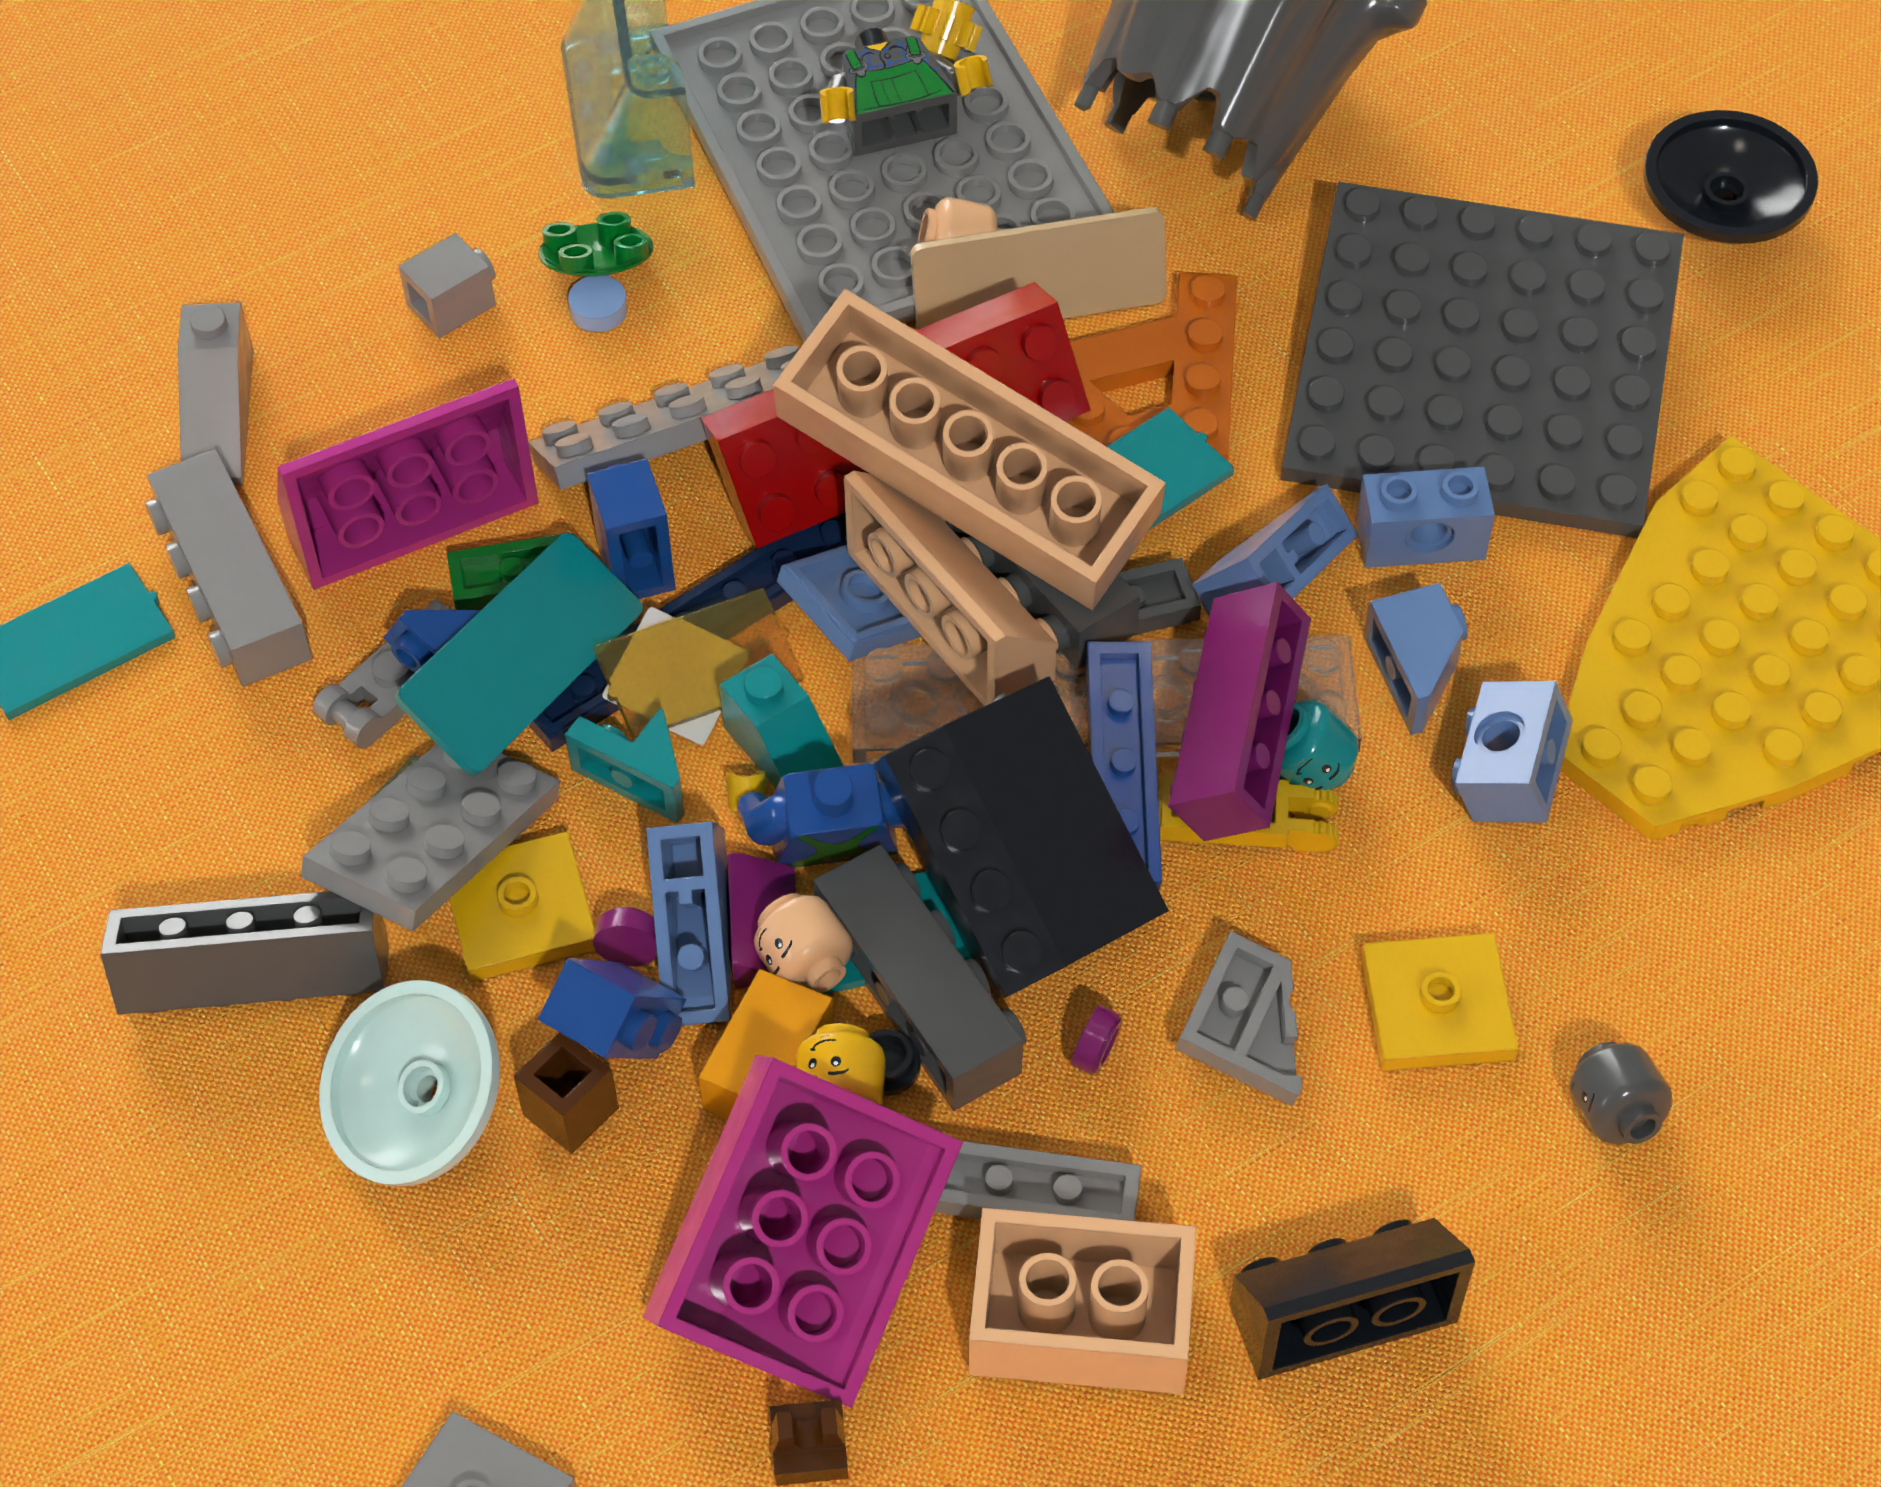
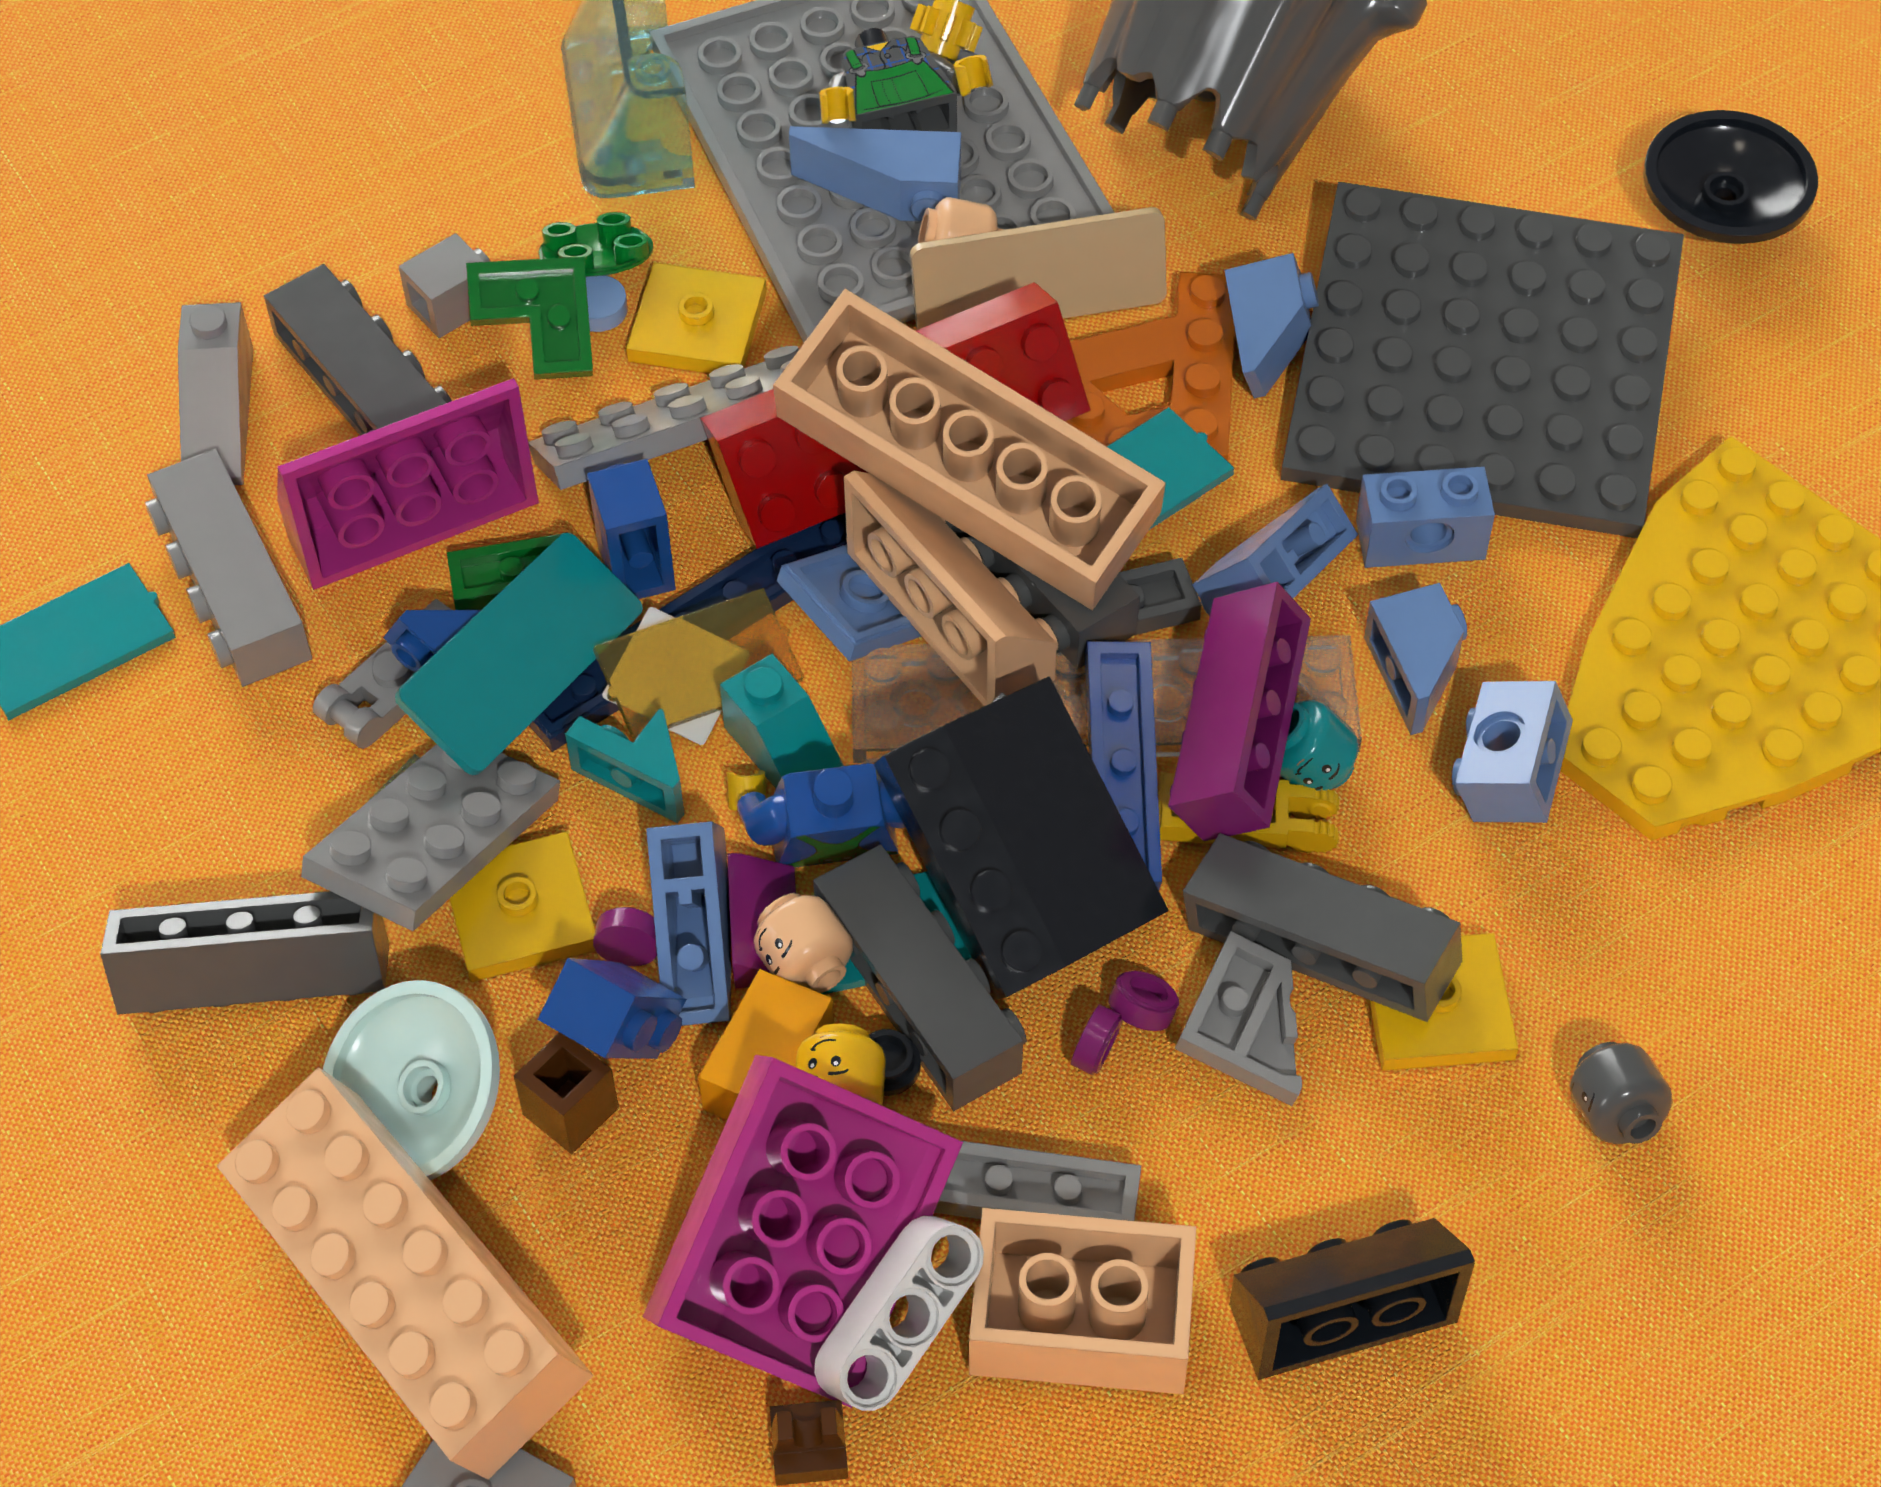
(349, 352): none -> dark grey brick
(404, 1274): none -> light nougat brick
(546, 295): none -> green plate
(696, 318): none -> yellow plate
(866, 1324): none -> white beam
(880, 168): none -> medium blue slope
(1144, 1000): none -> magenta tile
(1270, 316): none -> medium blue slope
(1326, 925): none -> dark grey brick

